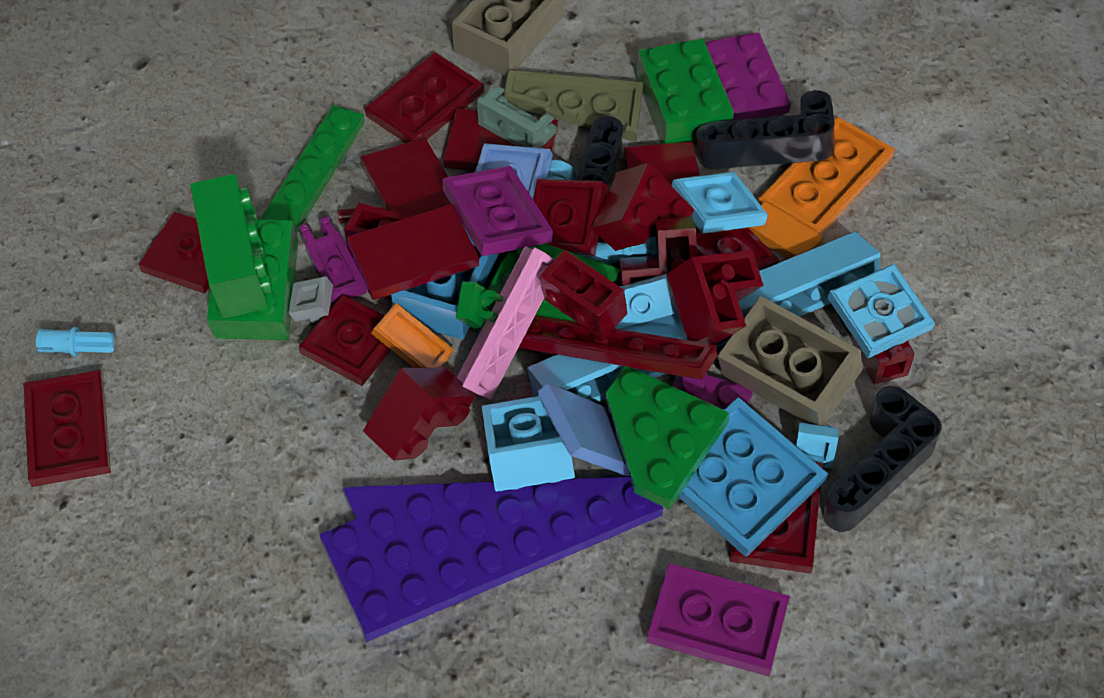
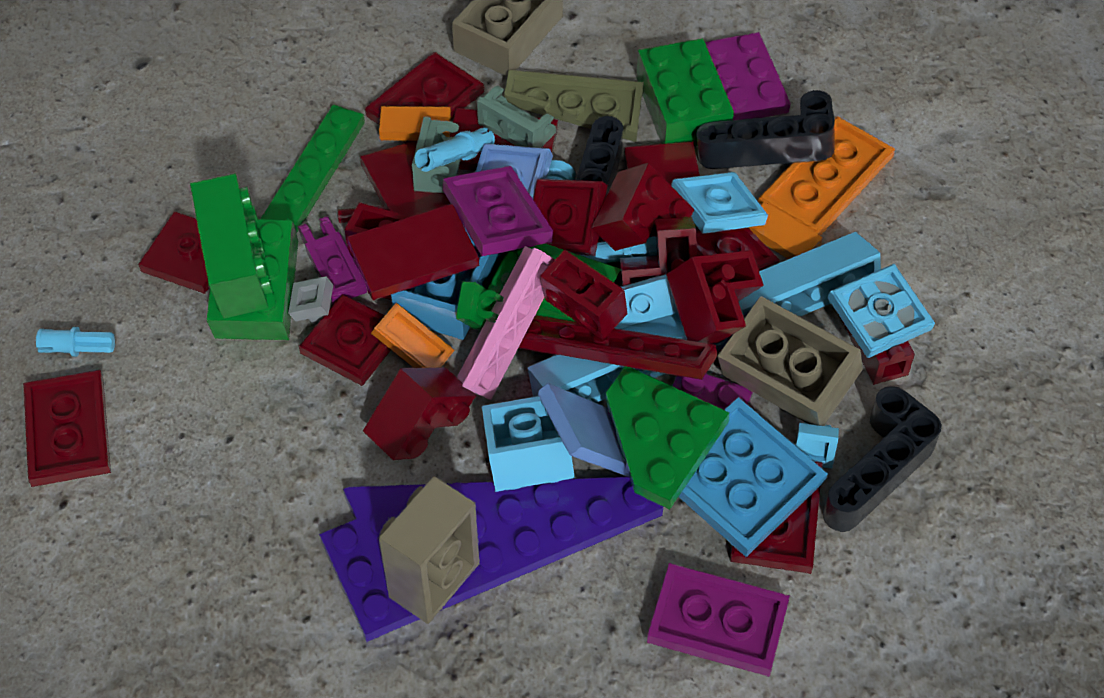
(406, 122): none -> orange tile
(430, 548): none -> dark tan brick
(431, 134): none -> sand green hinge
(463, 146): none -> medium azure pin

